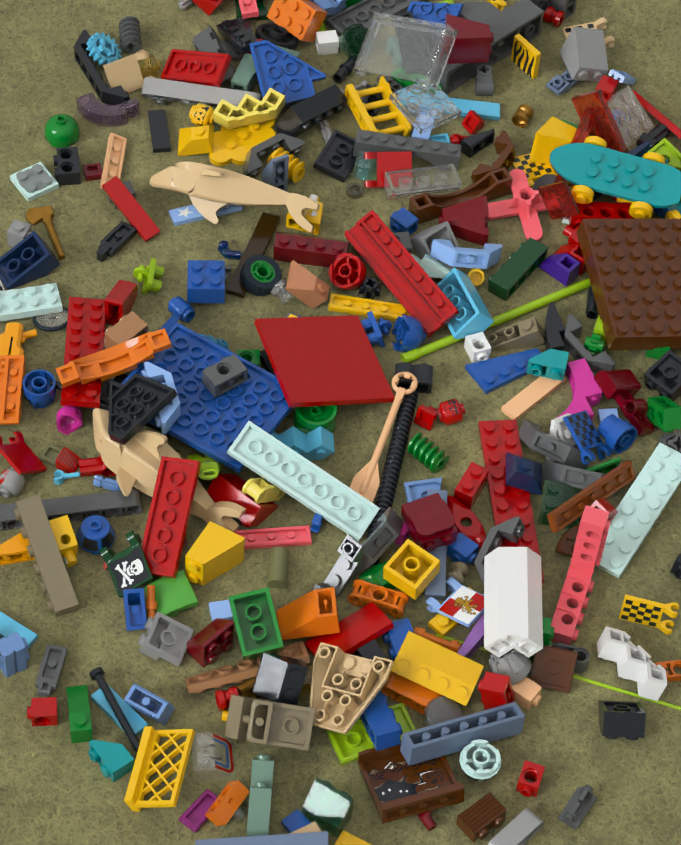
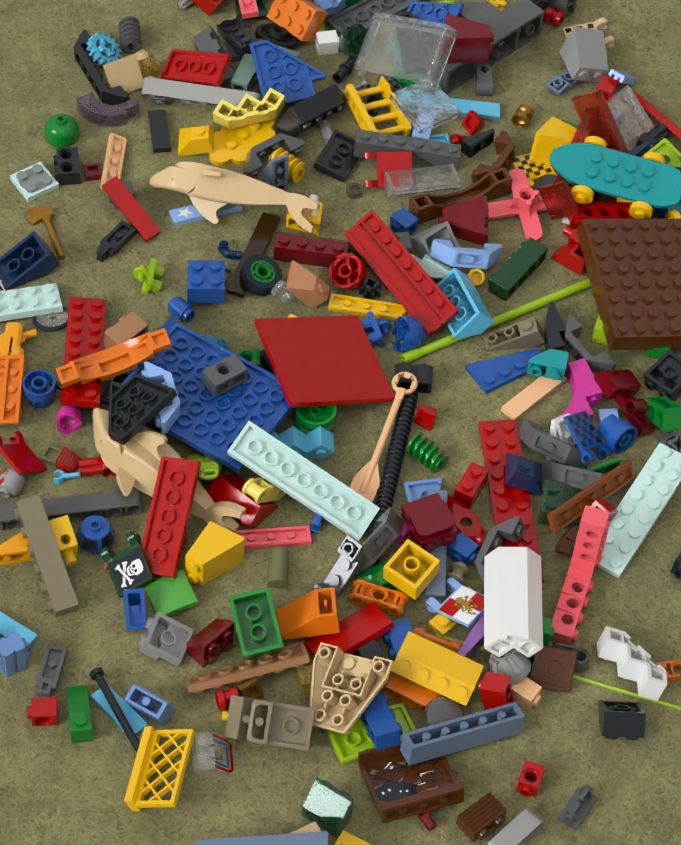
(17, 232): light grey brick -> none
(107, 483): medium blue axle -> none
(112, 757): teal slope -> none
(119, 301): red slope -> none
(150, 604): orange bar -> none
(195, 816): magenta tile -> none
(201, 115): yellow head -> none
(220, 610): light blue tile -> none
(228, 804): orange piece -> none
(260, 795): sand green arch -> none
(280, 678): black slope -> none
(294, 821): blue tile -> none
(363, 167): clear light blue brick -> none
(451, 412): red head -> none
(477, 347): white brick -> none
(480, 760): light aqua cone -> none
(525, 56): yellow tile -> none
(561, 267): dark purple slope -> none
(591, 307): black piece -> none
(594, 344): green gear -> none
(648, 612): yellow flag -> none

